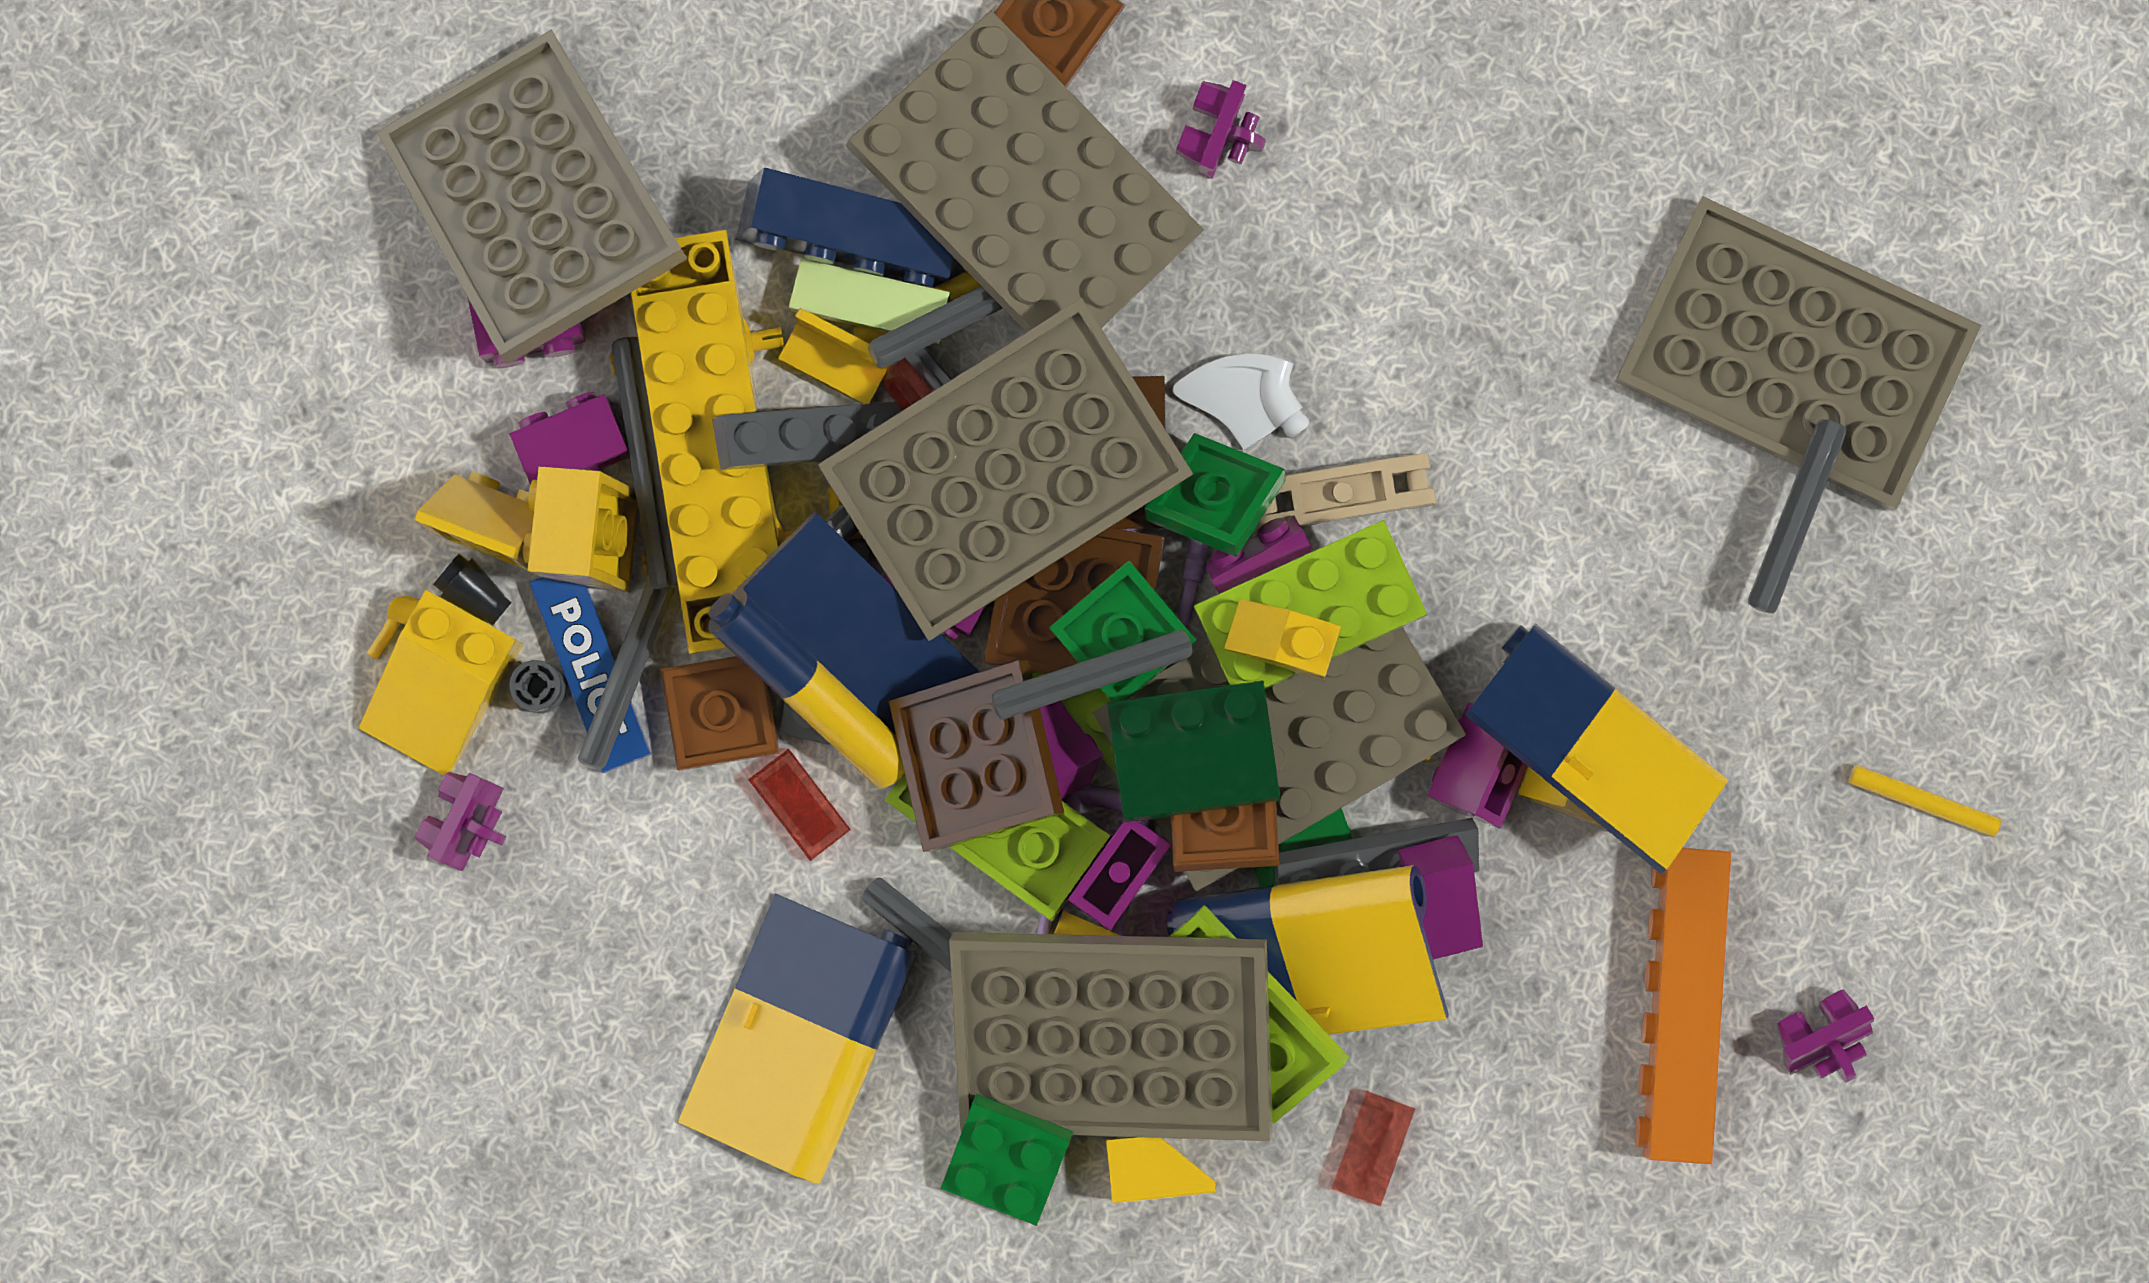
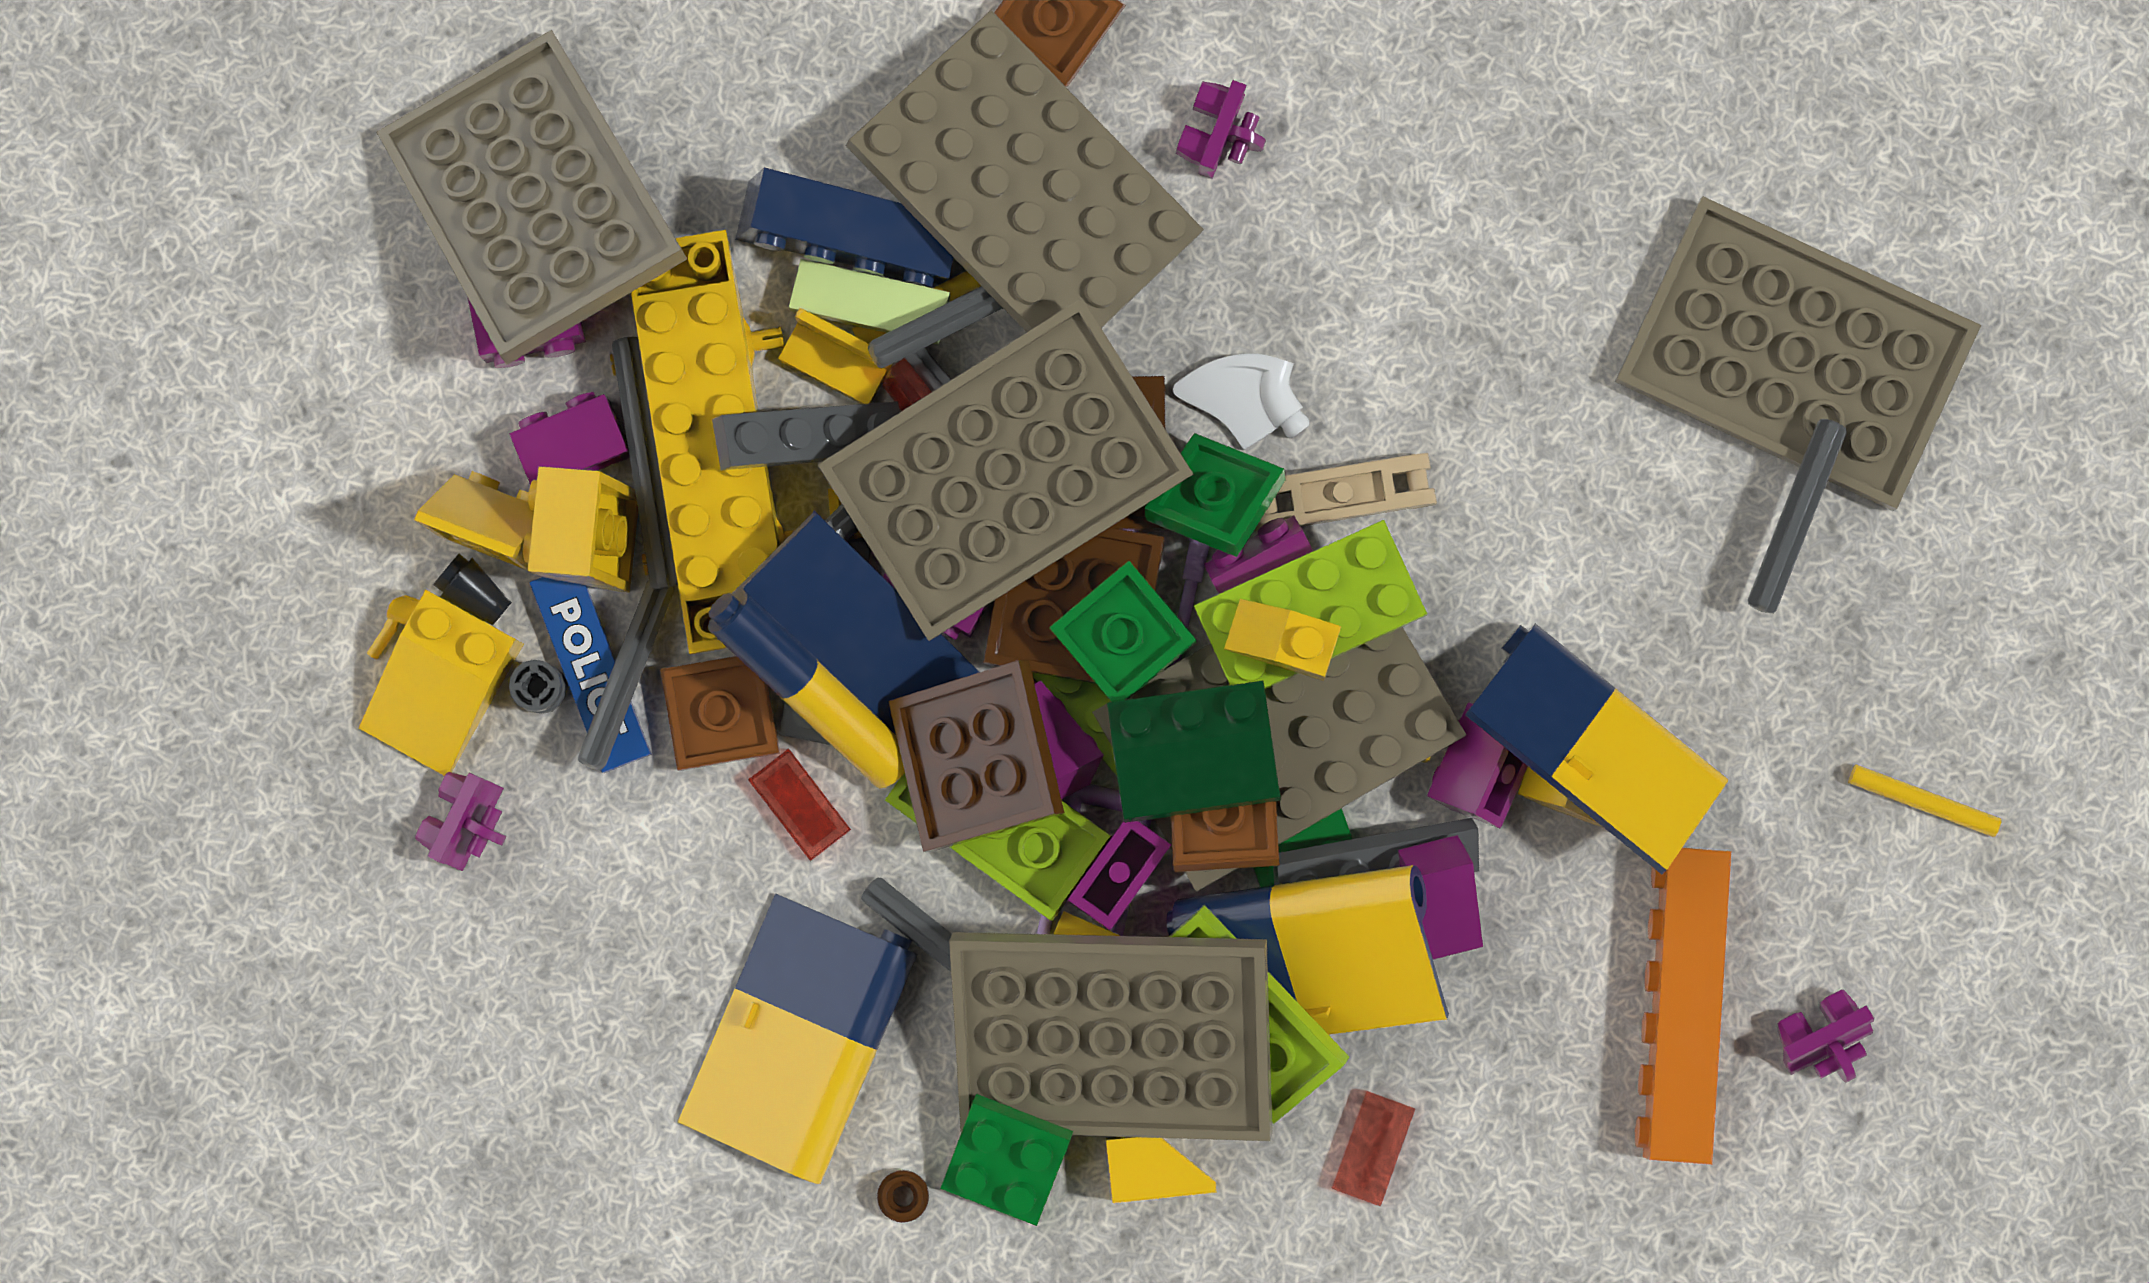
(891, 1208): none -> reddish brown plate
(1091, 674): dark grey axle -> none

